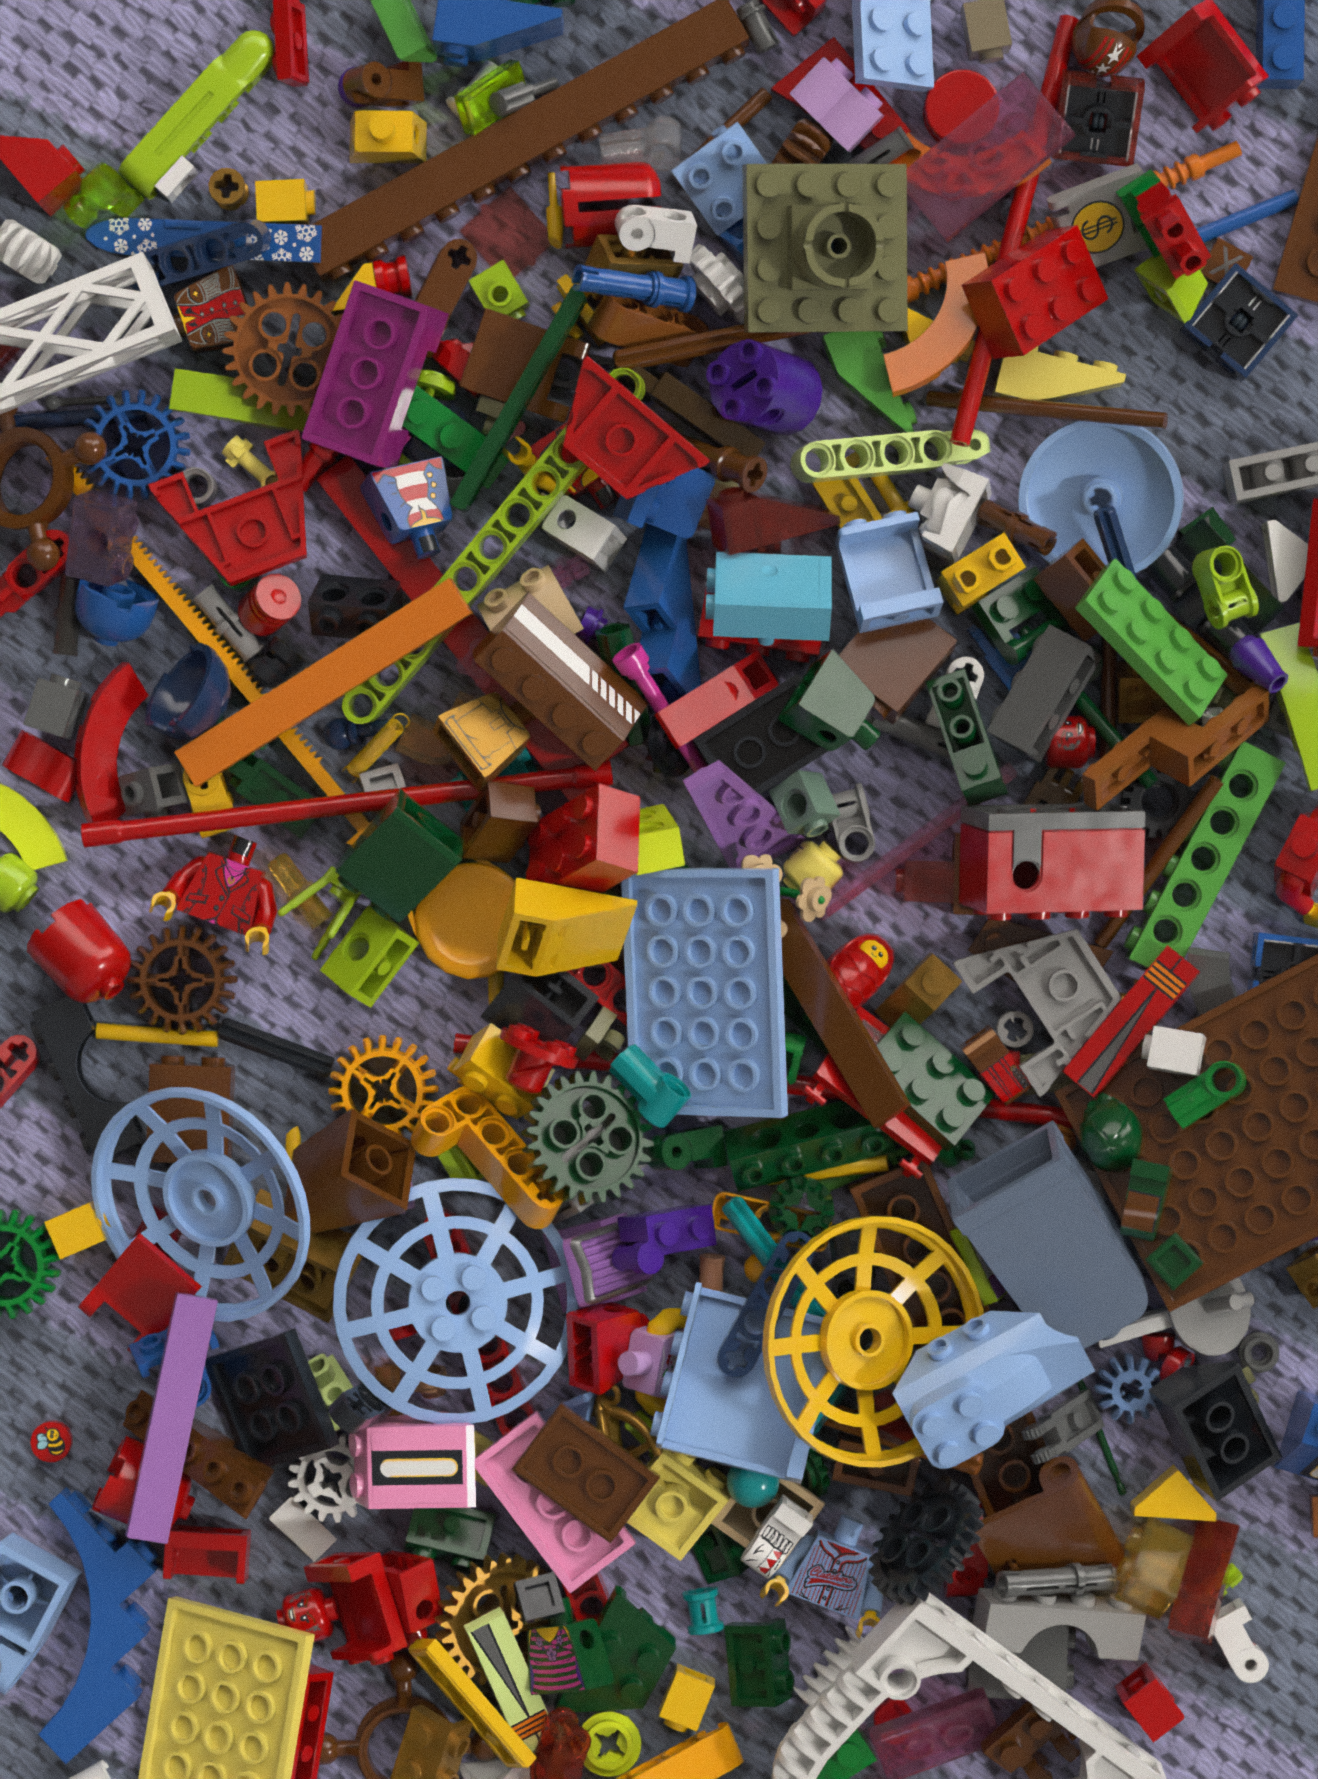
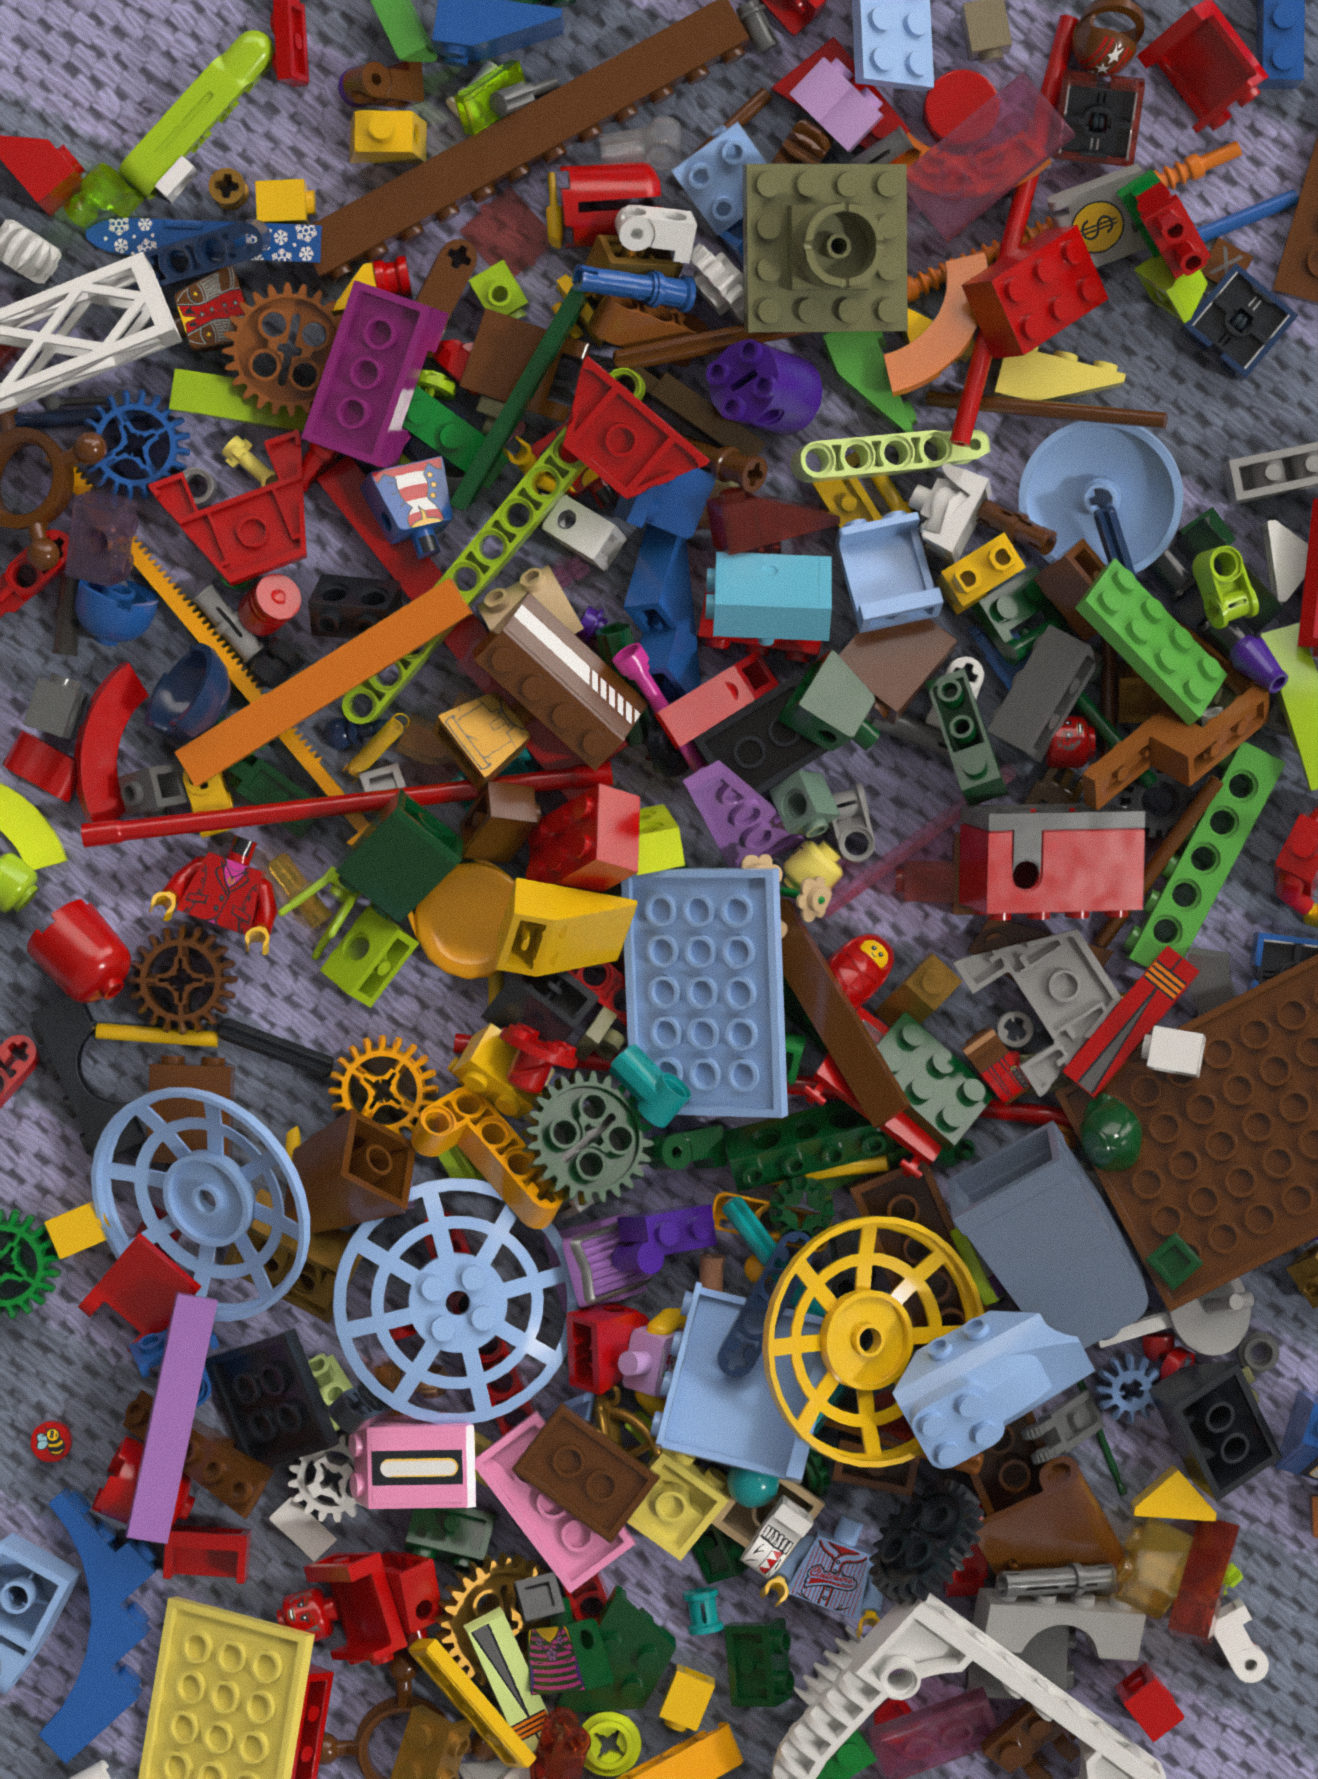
(1145, 1199): leg -> none
(1203, 1095): green piece -> none

